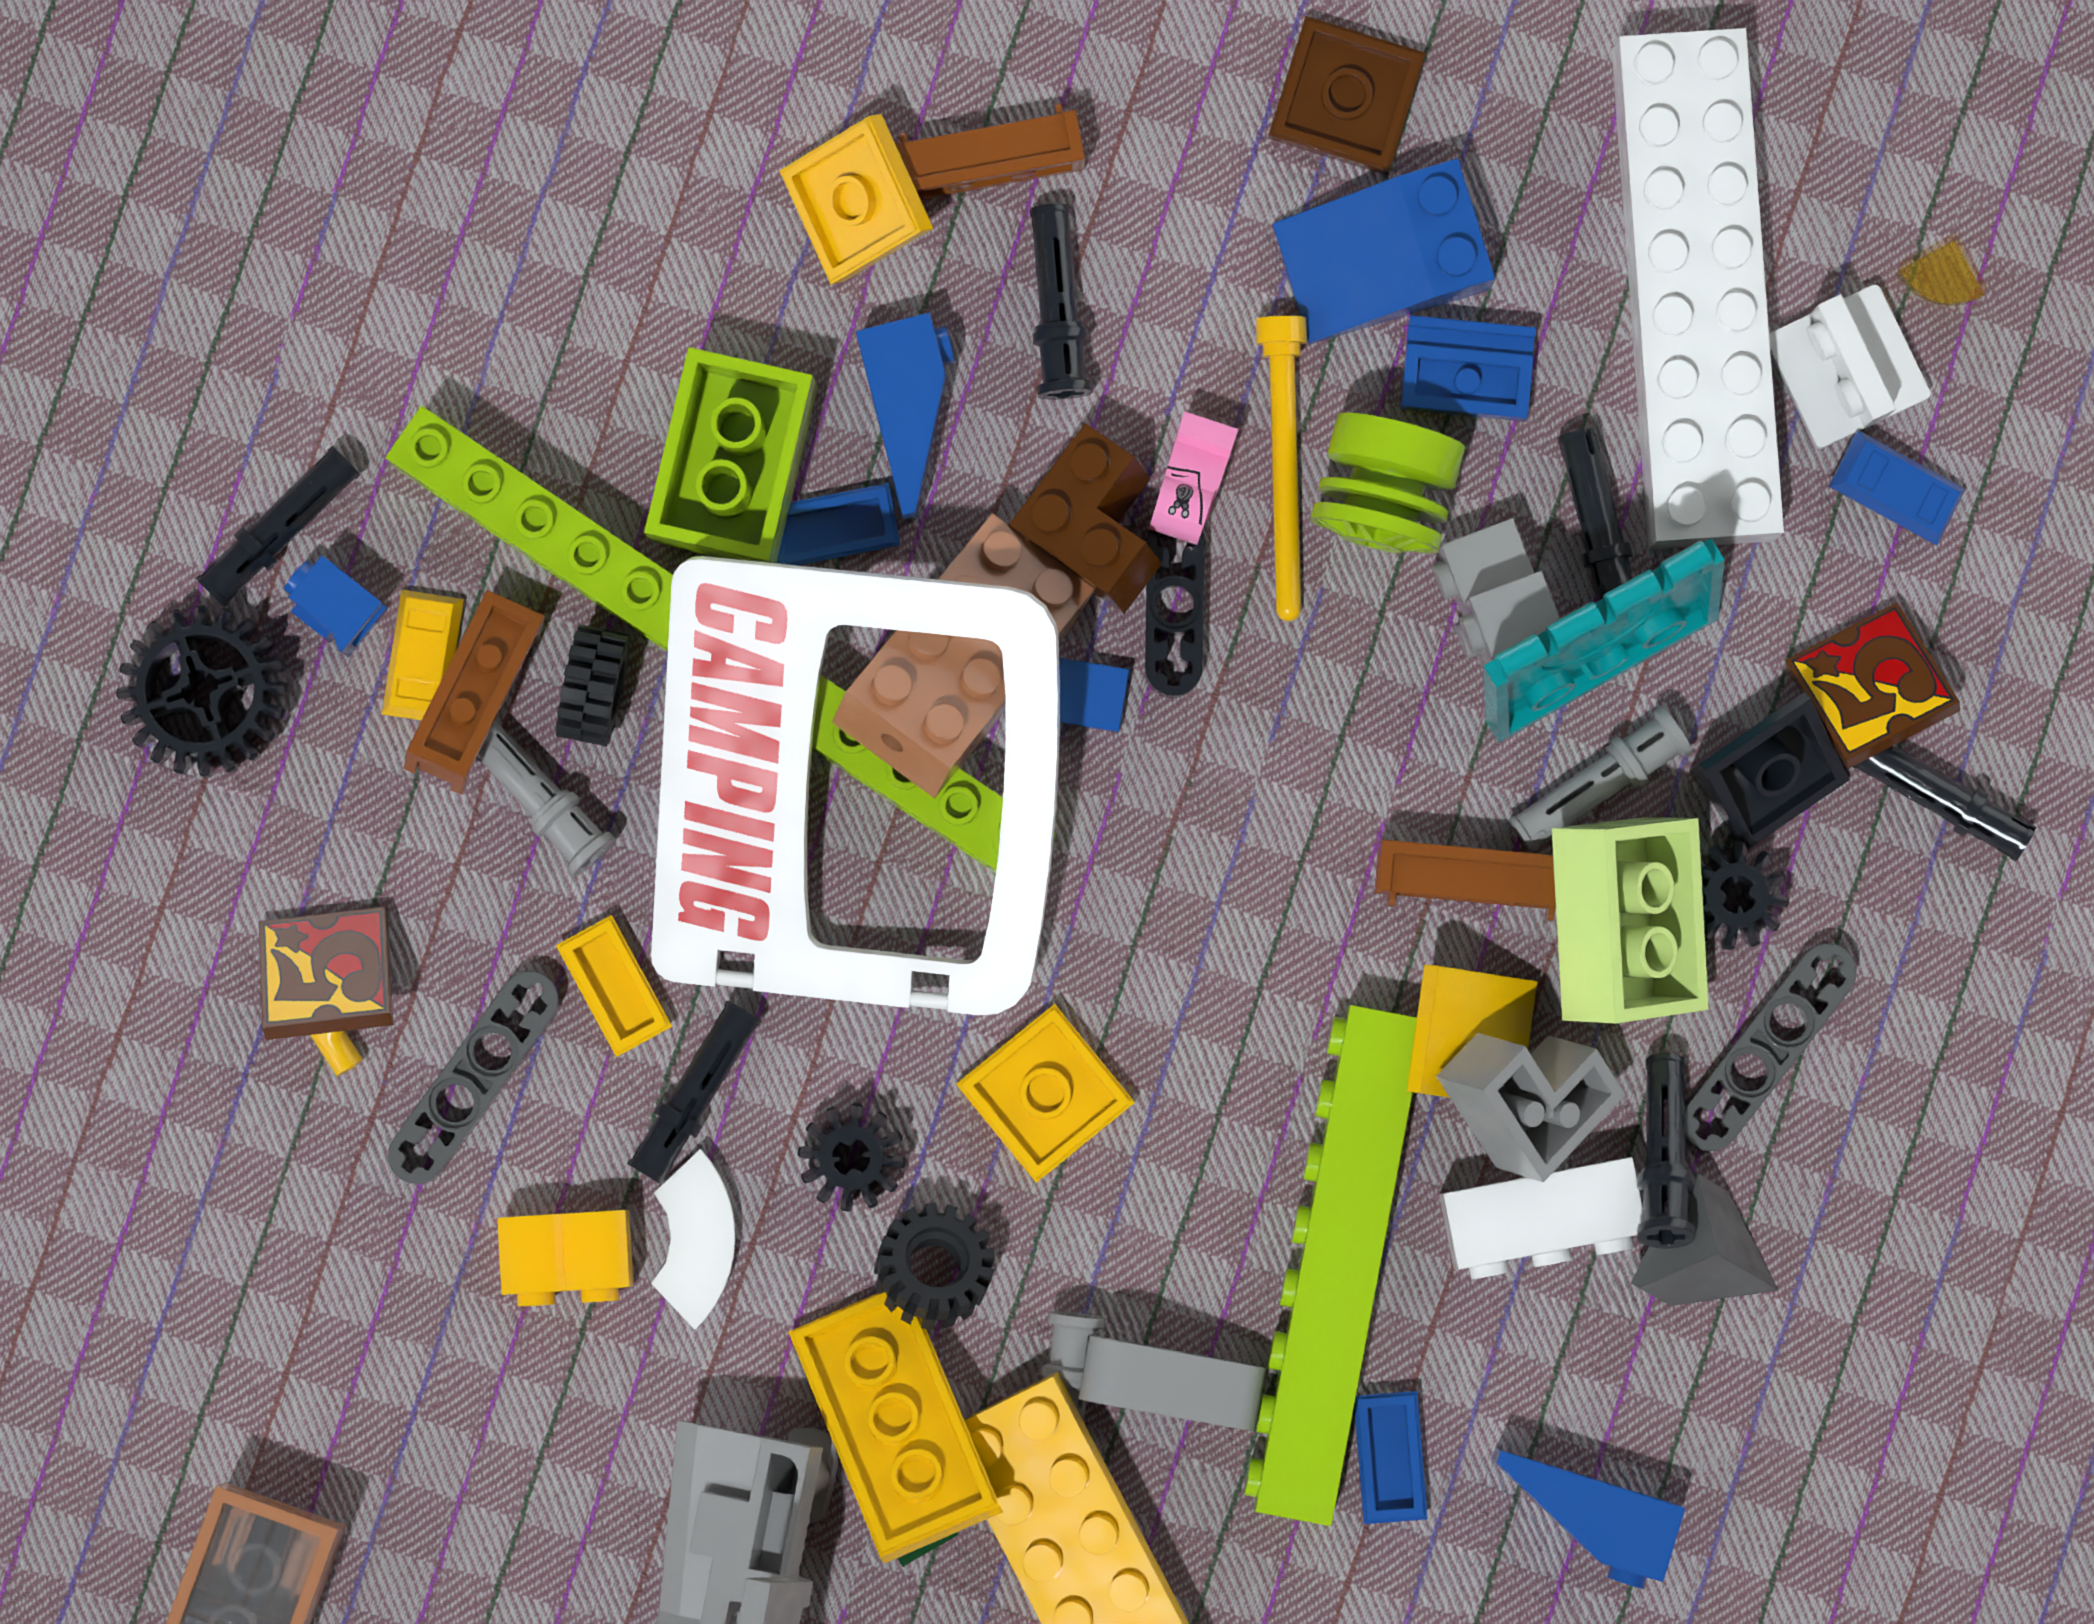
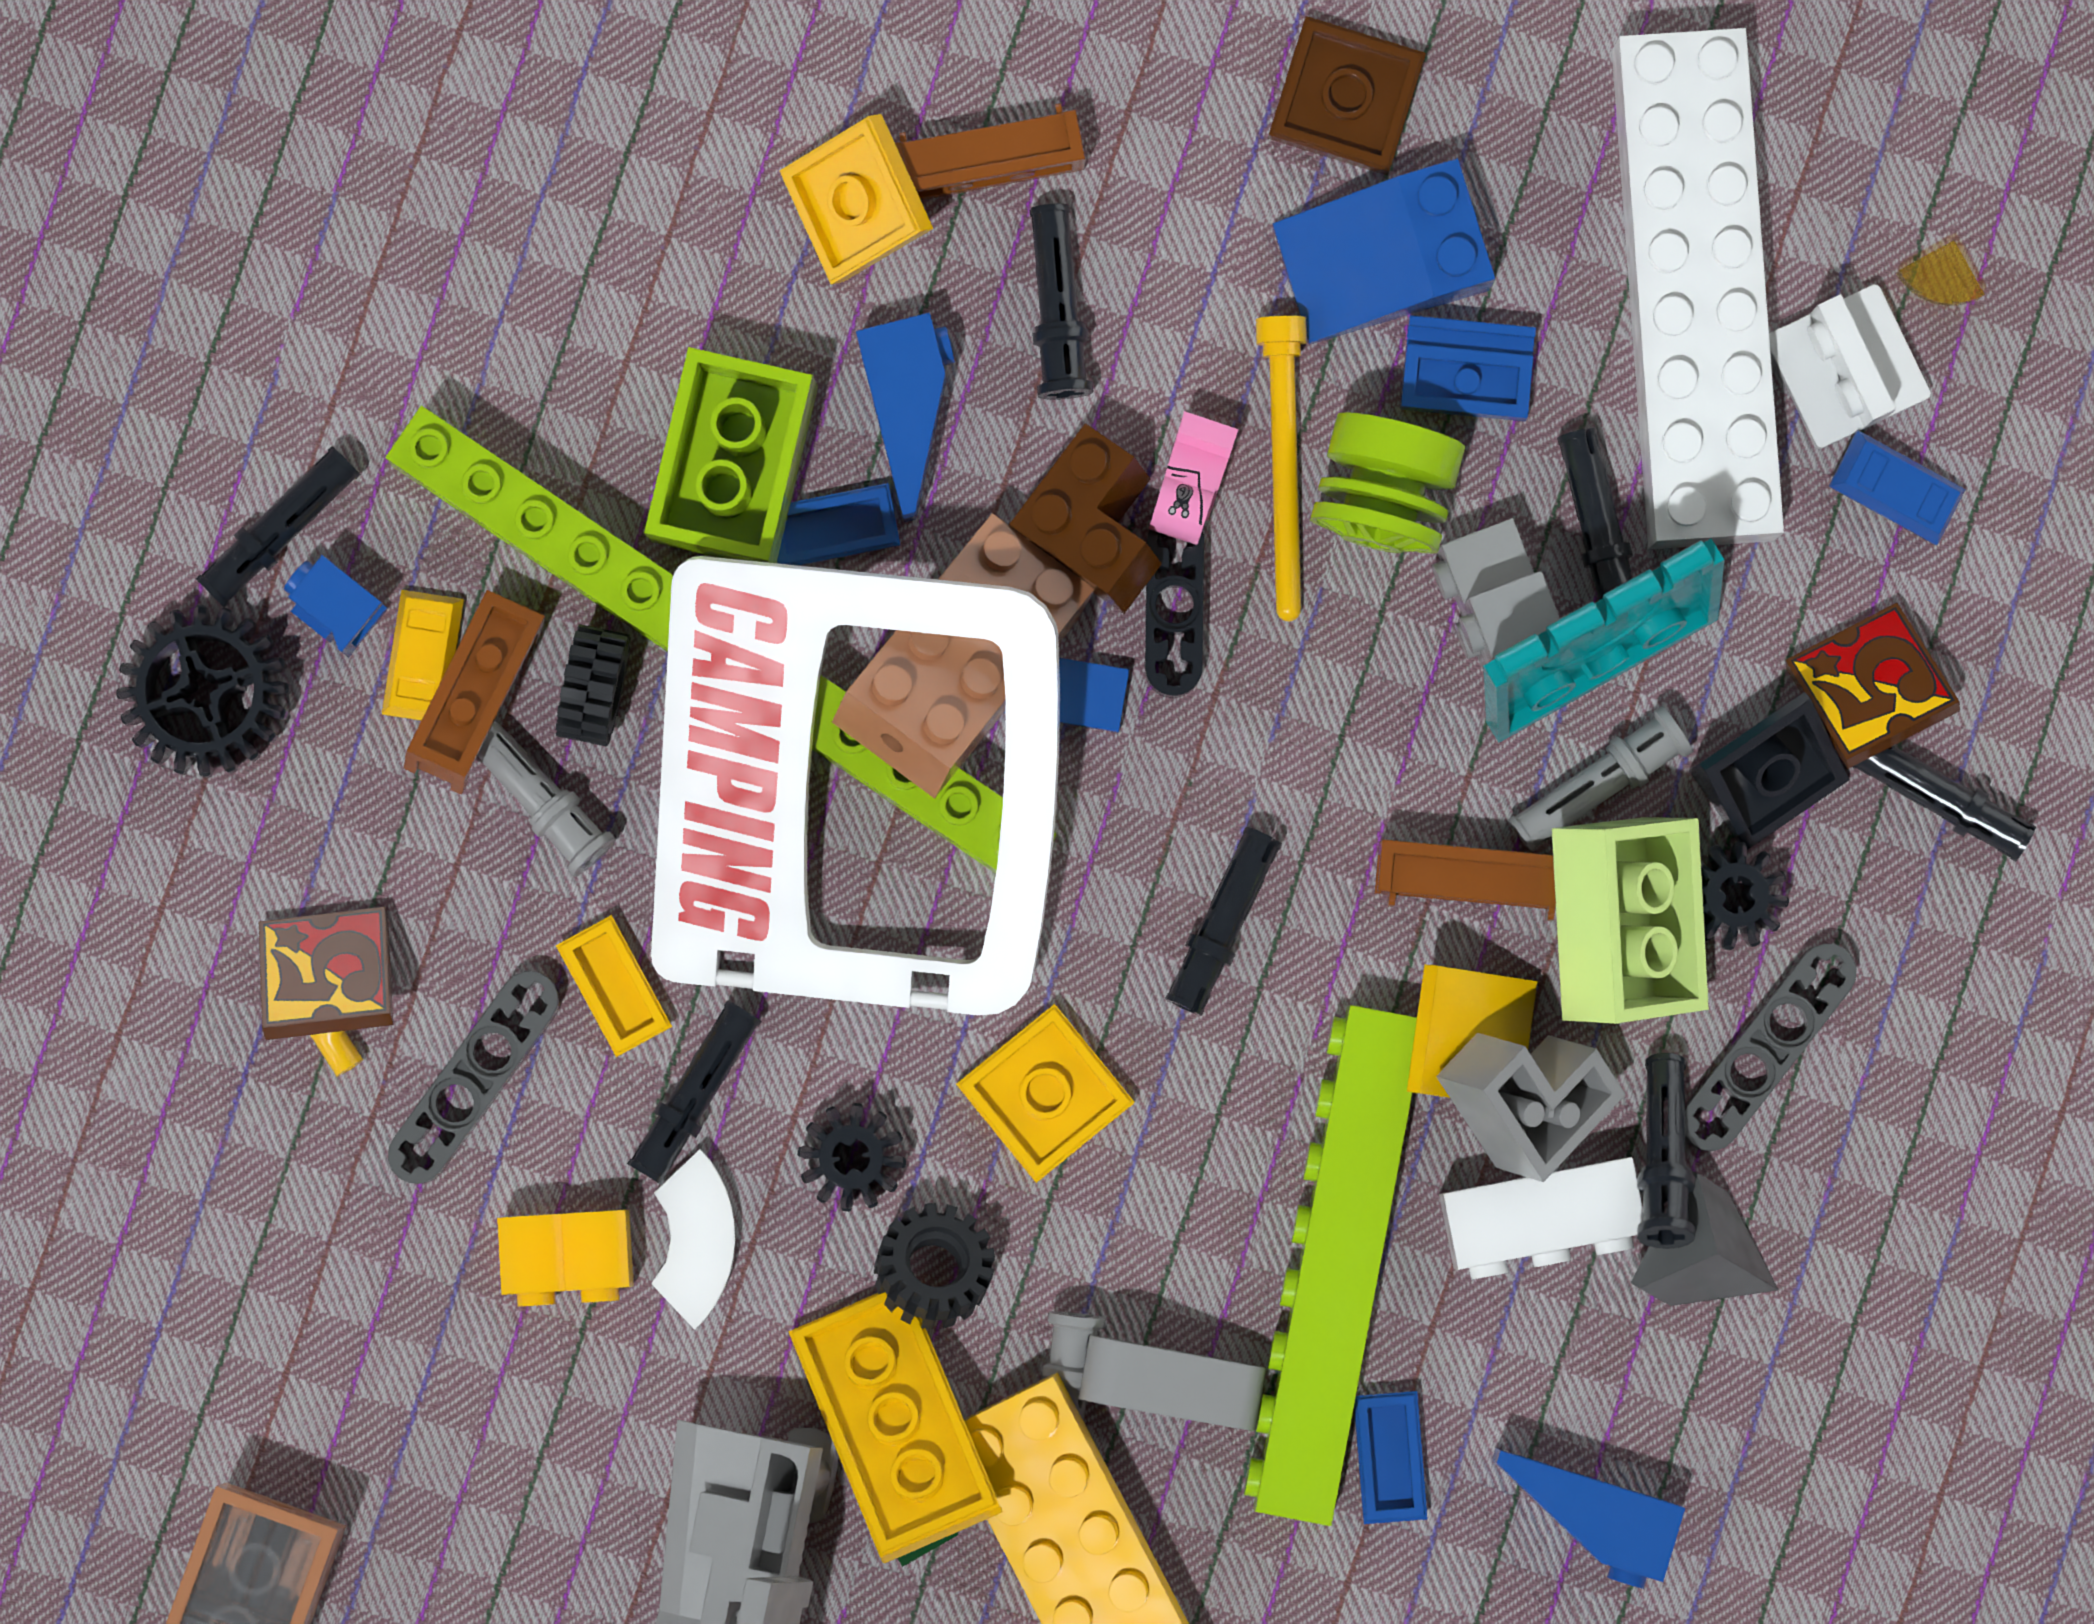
(1218, 932): none -> black pin

